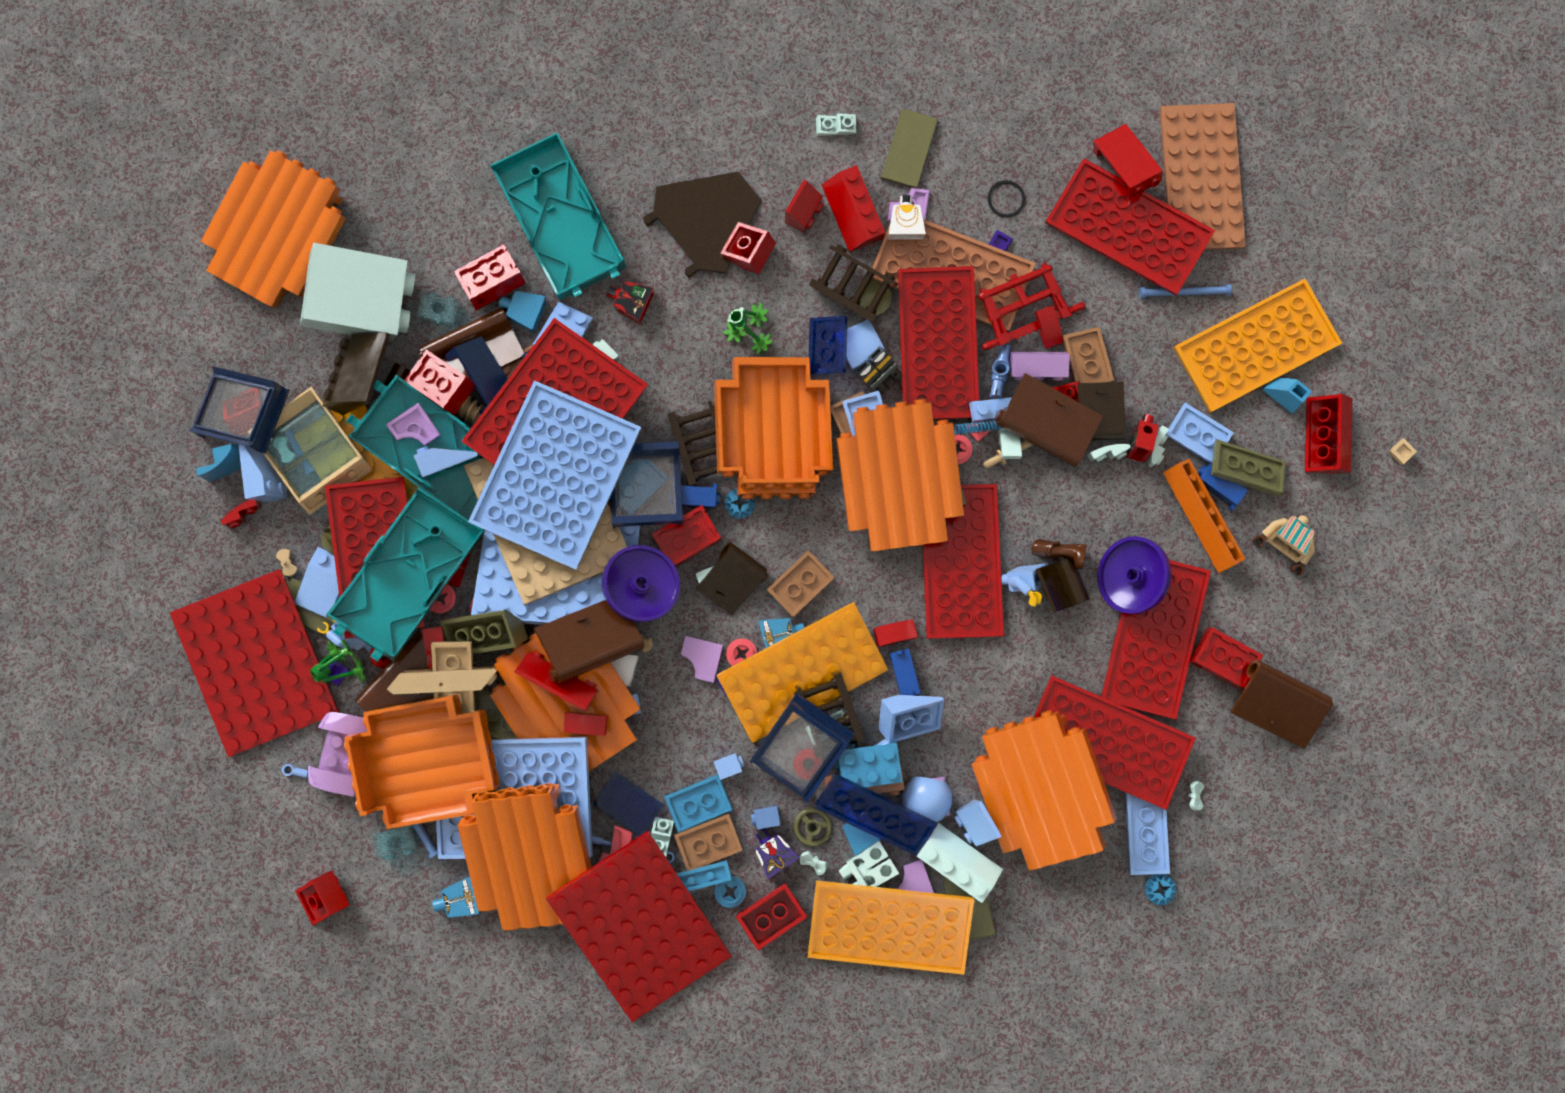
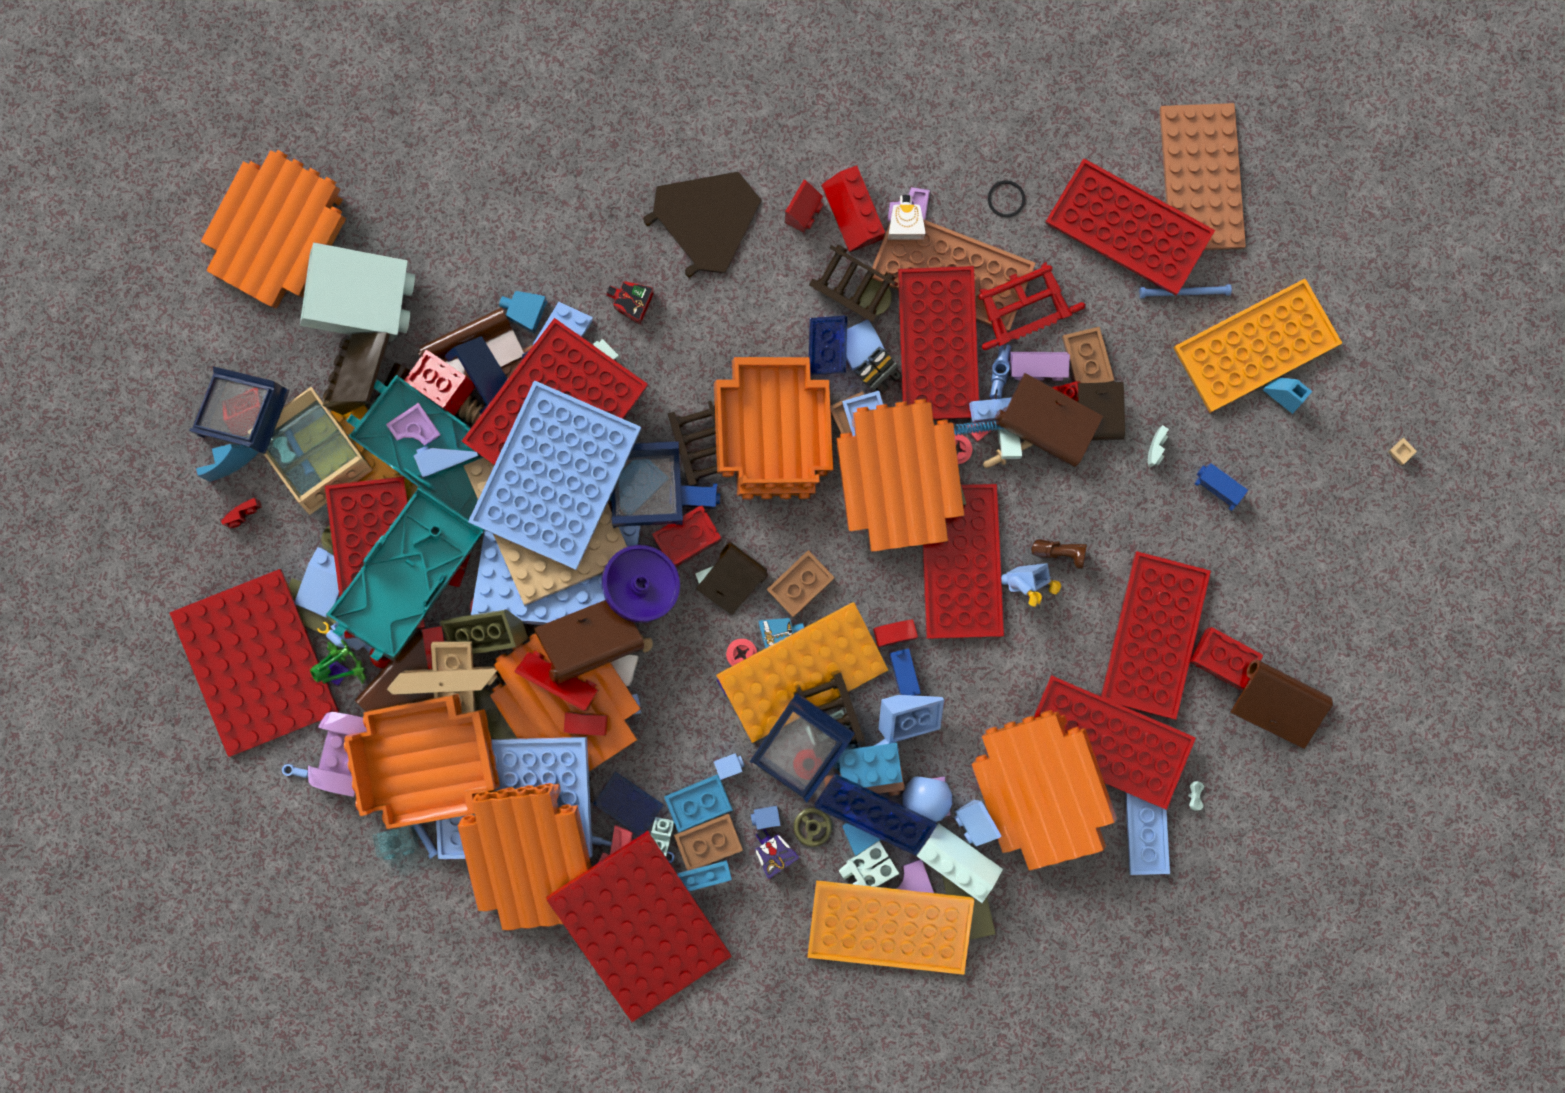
(259, 477): light blue slope -> none
(284, 557): tan piece -> none
(322, 897): red slope -> none
(447, 317): clear light blue brick -> none
(450, 599): coral gear -> none
(457, 900): dark azure torso -> none
(489, 277): piece -> none
(558, 216): teal piece -> none
(704, 657): lavender tile -> none
(729, 901): dark azure gear -> none
(733, 509): dark azure gear -> none
(737, 322): bright green plant -> none
(748, 247): red slope -> none
(771, 916): red brick -> none
(819, 866): light aqua piece -> none
(836, 125): light aqua slope -> none
(909, 148): olive tile -> none
(1000, 241): dark purple tile -> none
(1050, 327): red slope -> none
(1062, 584): dark brown door -> none
(1113, 451): light aqua slope -> none
(1129, 160): red panel -> none
(1134, 575): dark purple dish -> none
(1143, 439): red torso -> none
(1152, 885): dark azure gear -> none
(1197, 432): light blue plate -> none
(1204, 515): orange brick -> none
(1248, 468): olive tile -> none
(1291, 538): tan torso -> none
(1328, 434): red slope -> none

